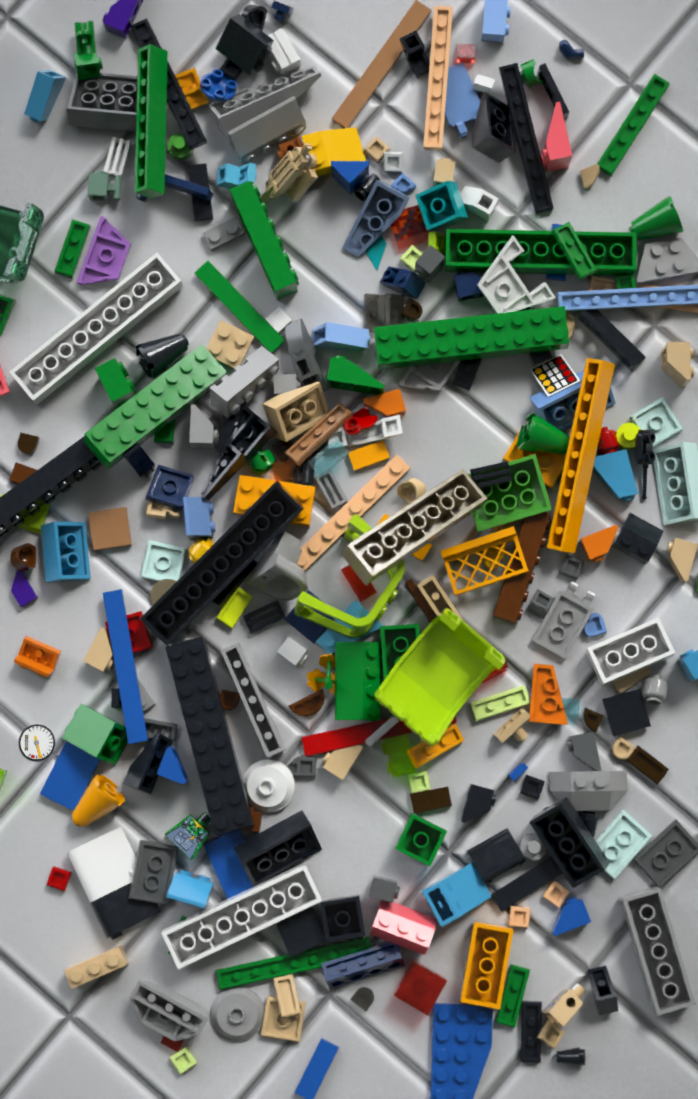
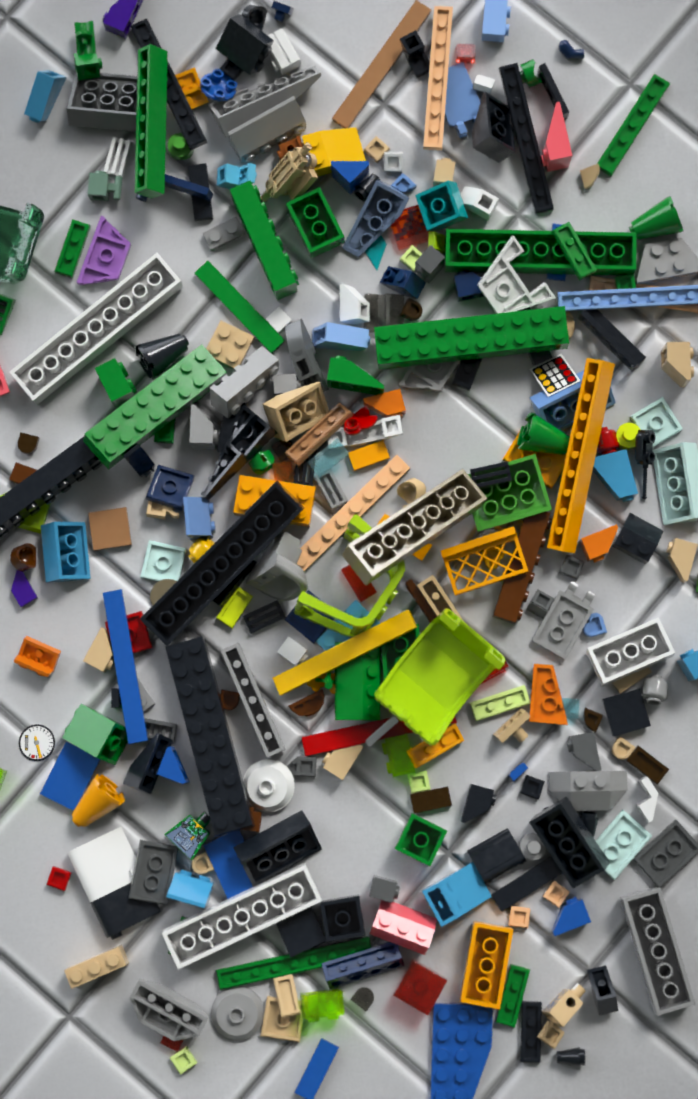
(201, 864): none -> tan tile
(315, 222): none -> green brick
(322, 1004): none -> clear neon green brick
(344, 652): none -> yellow tile
(353, 306): none -> white slope
(648, 806): none -> white slope

